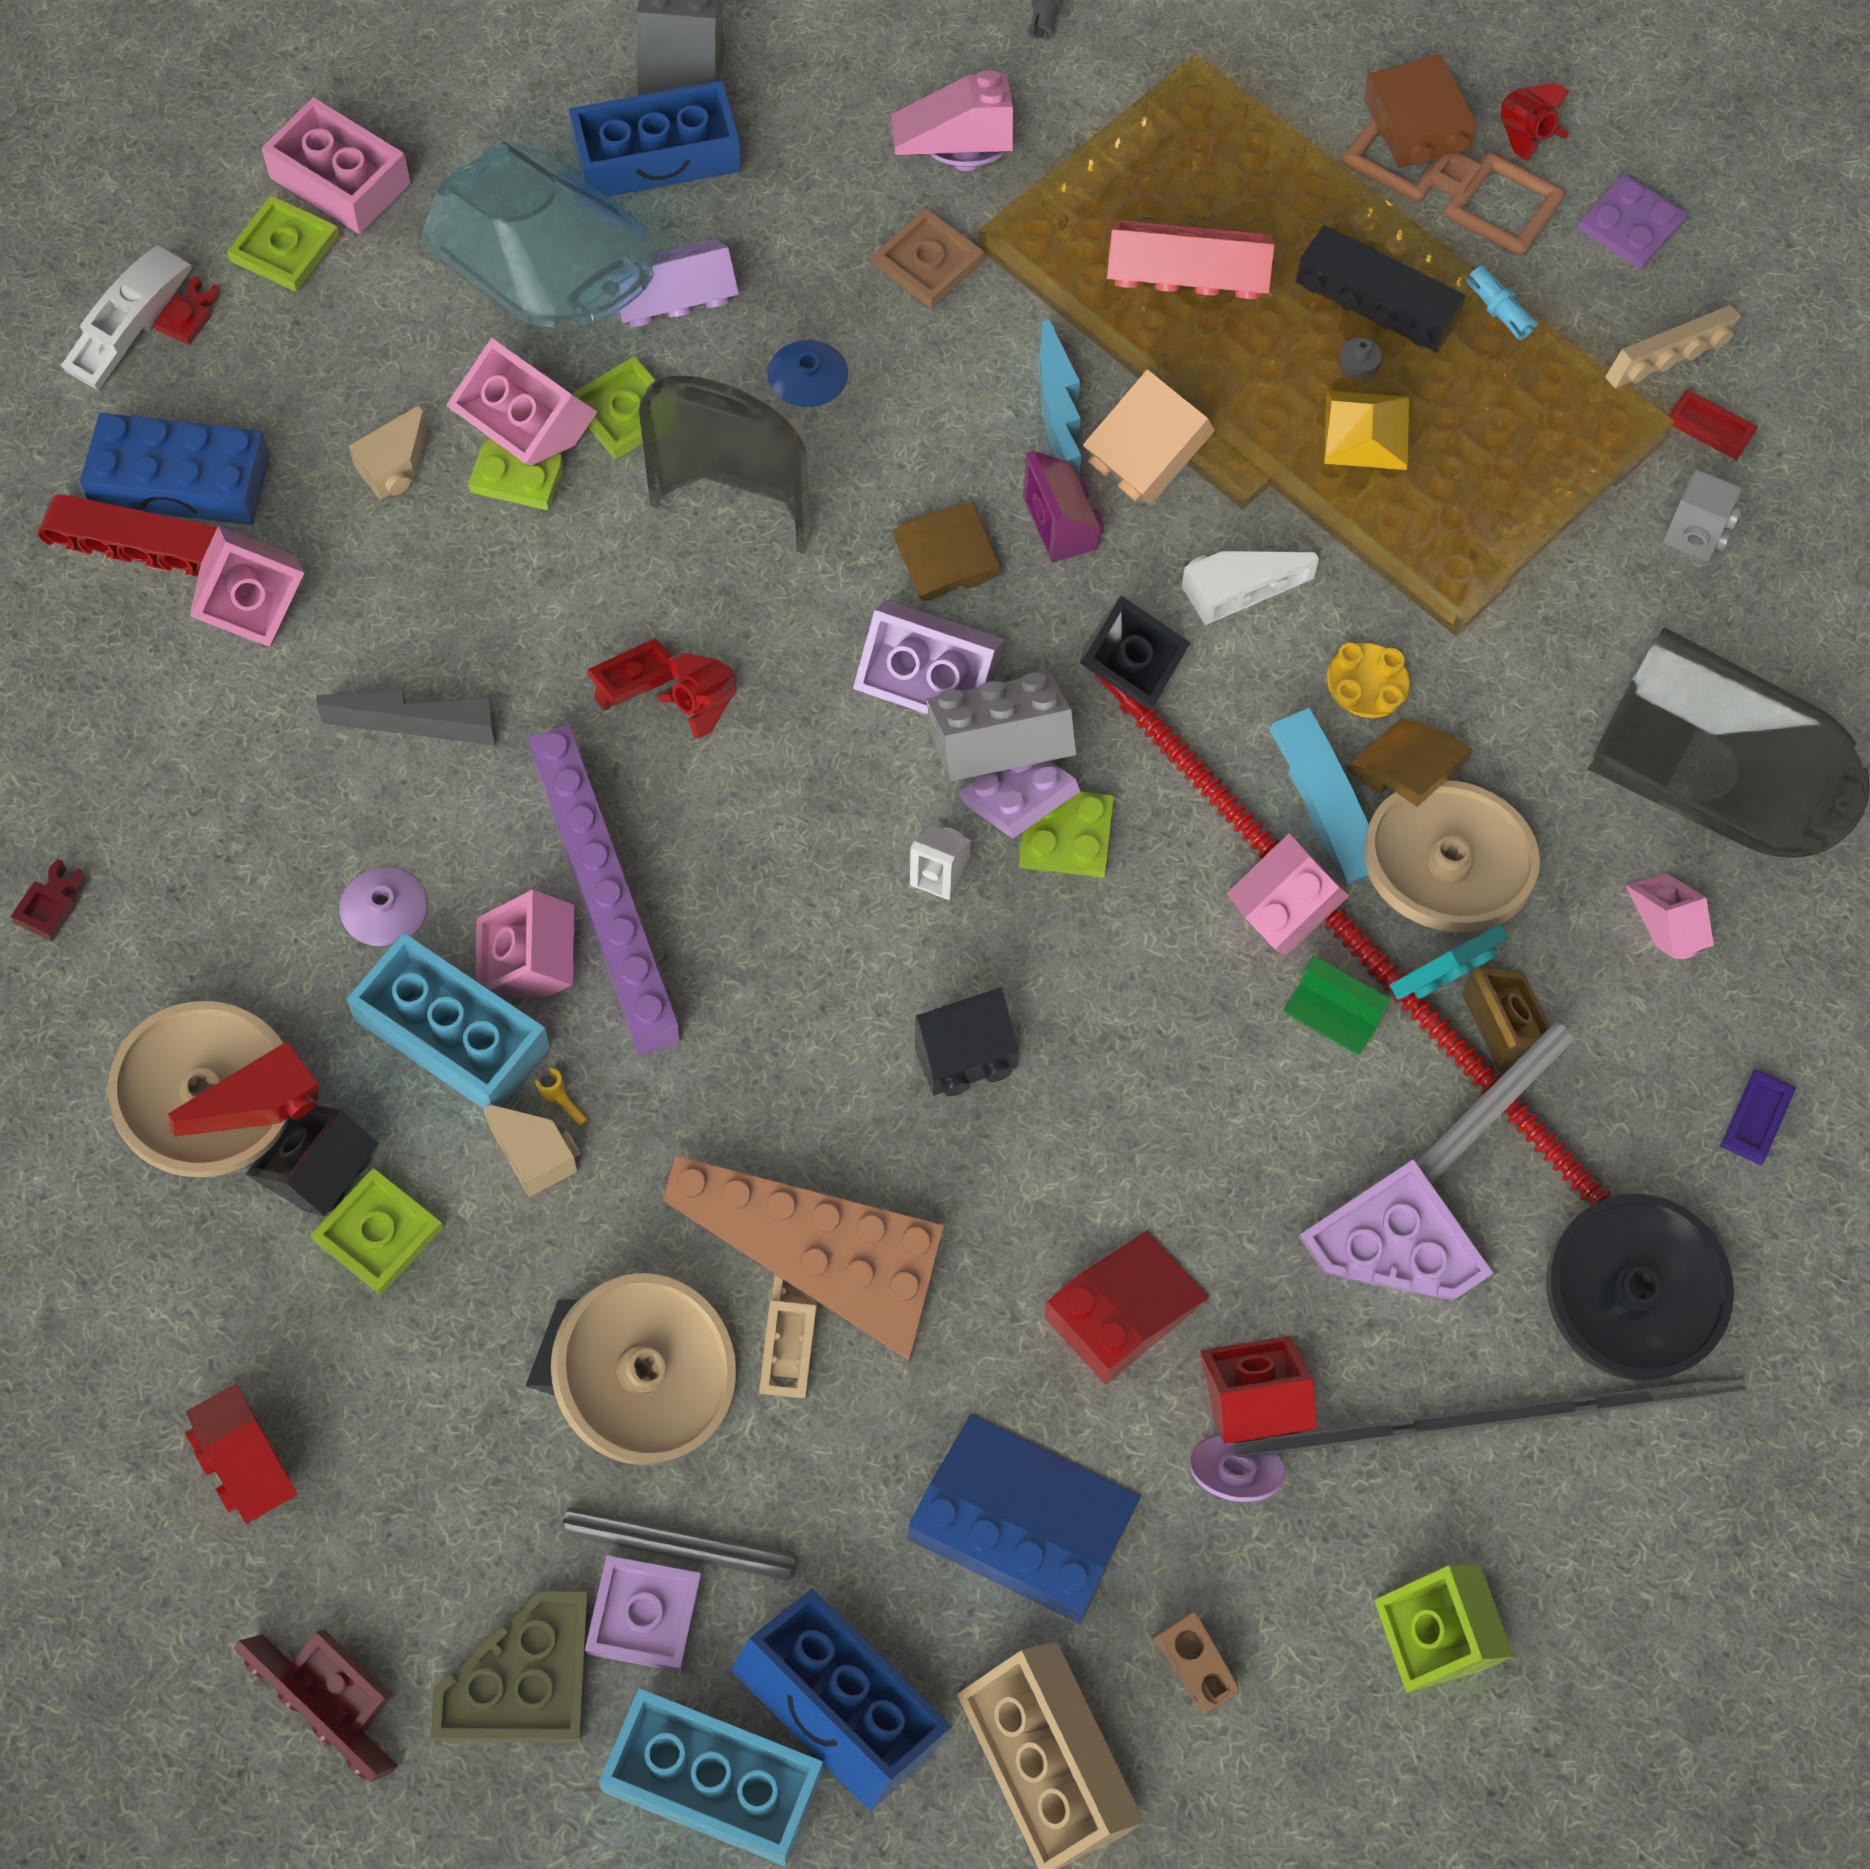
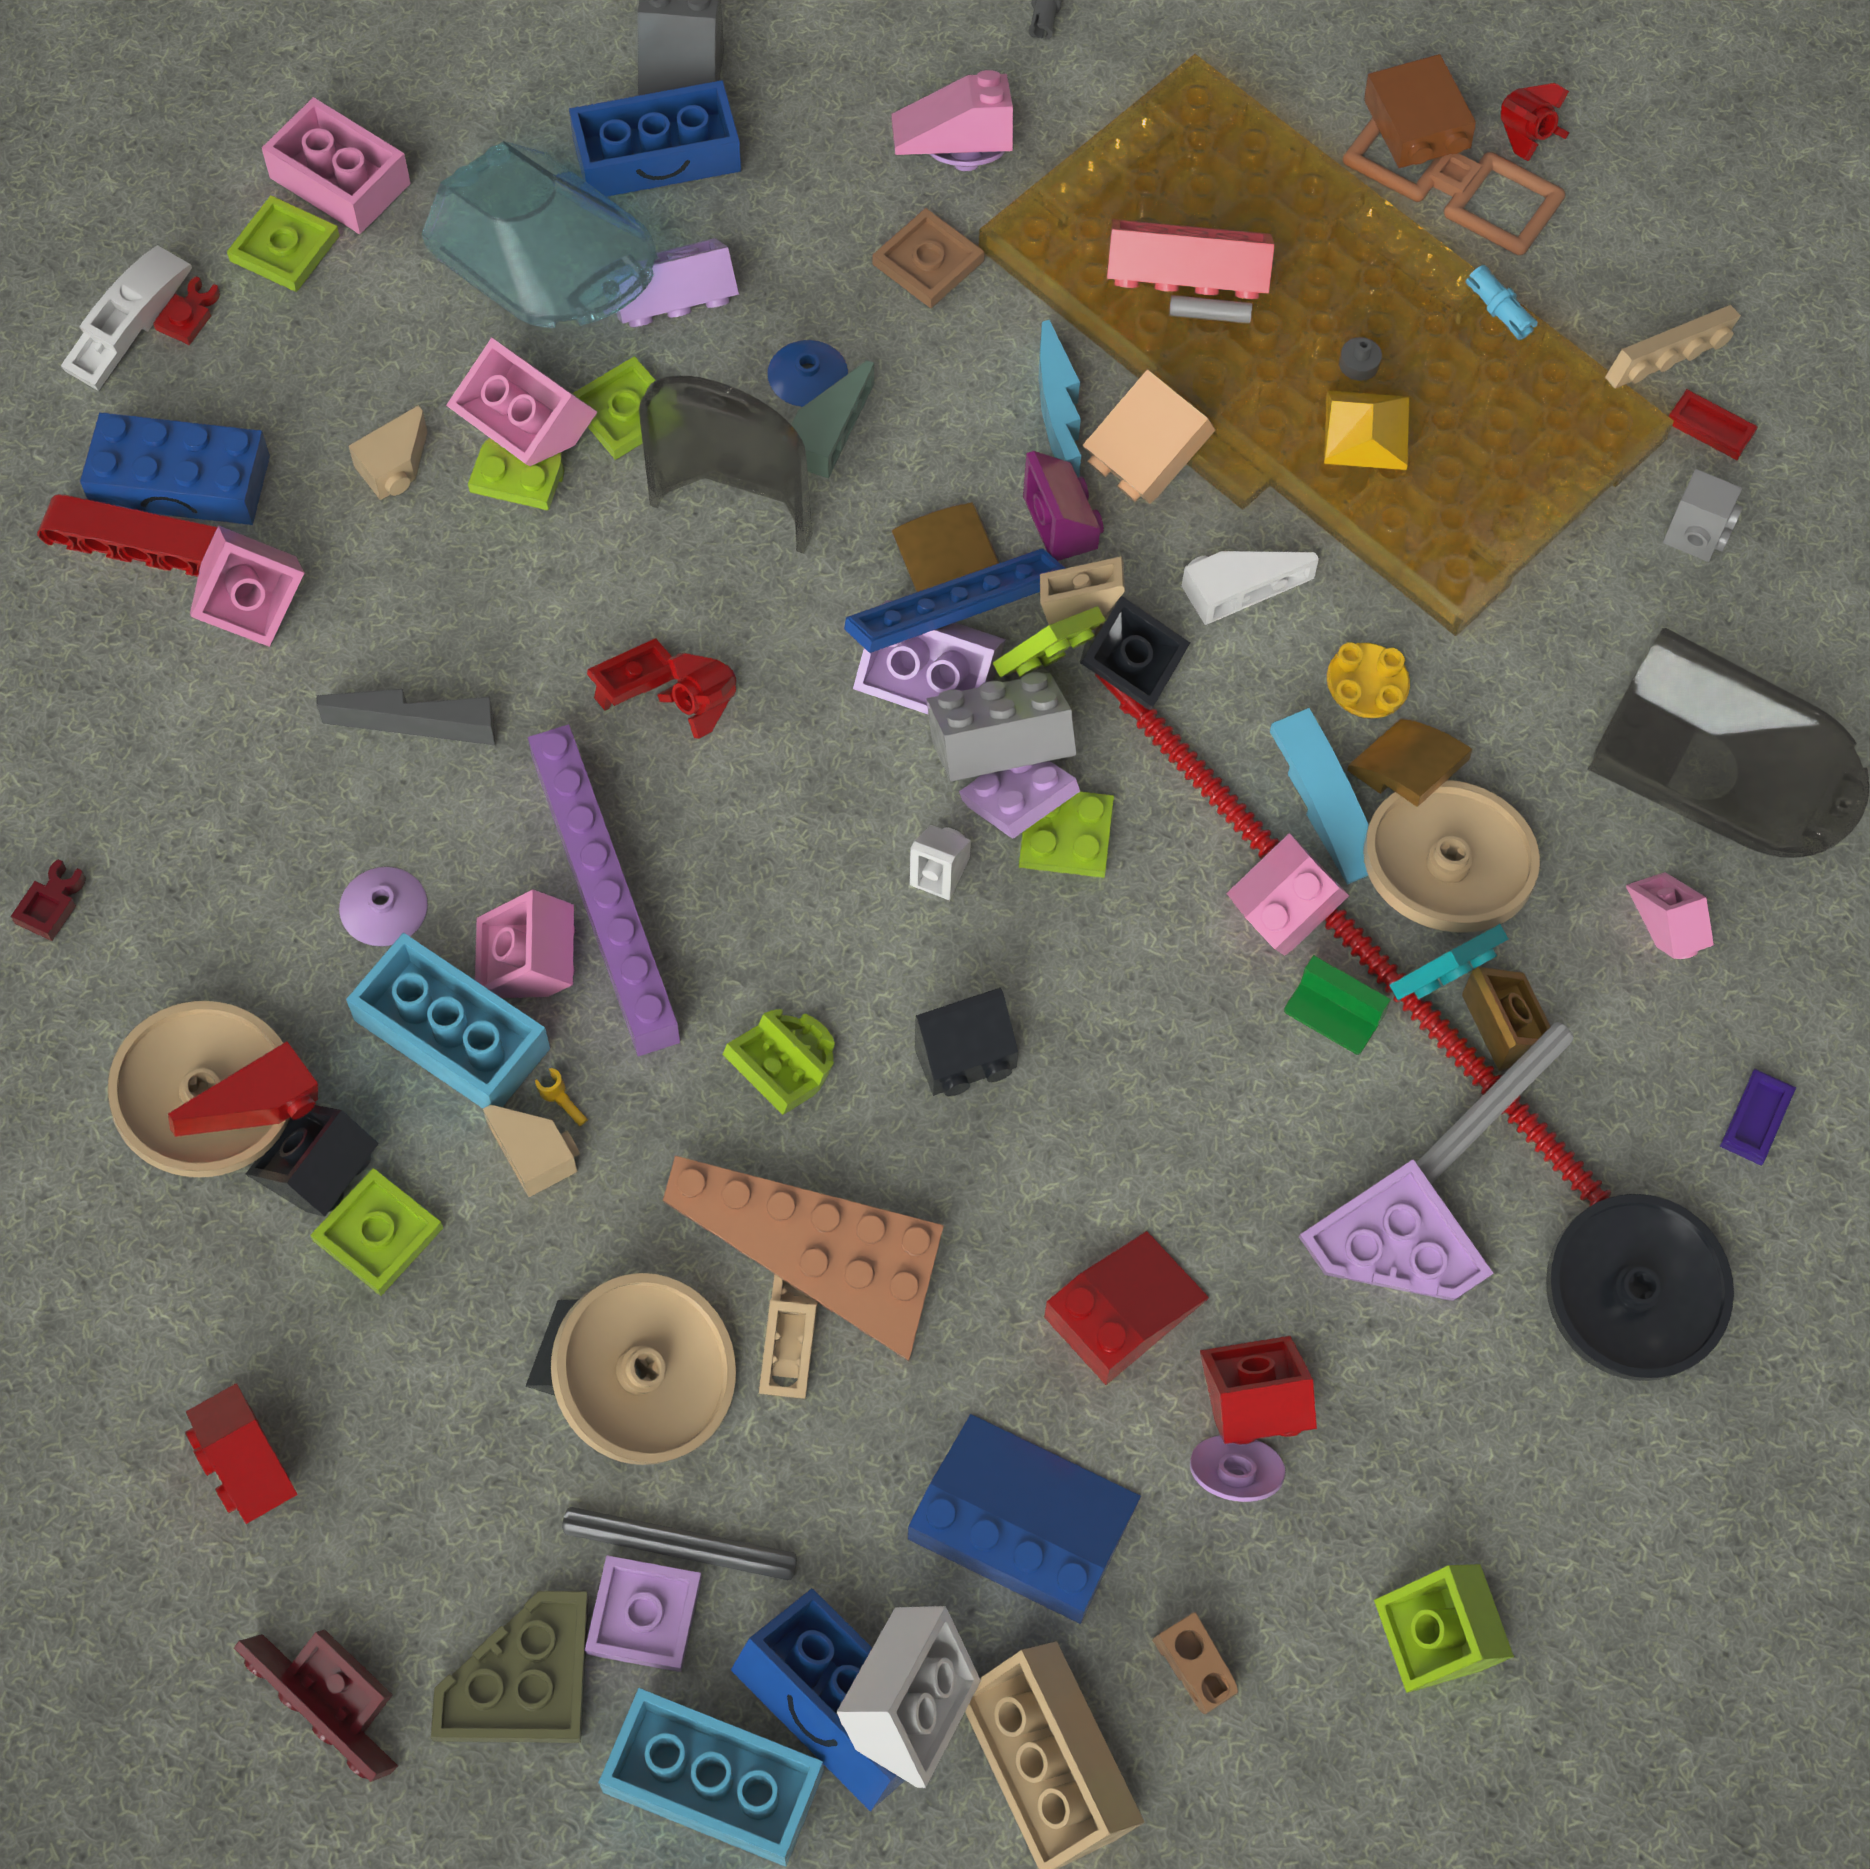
(784, 1058): none -> lime slope
(830, 417): none -> sand green slope
(910, 1693): none -> white slope
(950, 601): none -> blue tile
(1050, 643): none -> lime plate
(1082, 588): none -> tan slope
(1210, 309): none -> light grey piece
(1380, 288): black brick -> none
(1464, 1420): dark grey piece -> none
(1632, 221): medium lavender plate -> none

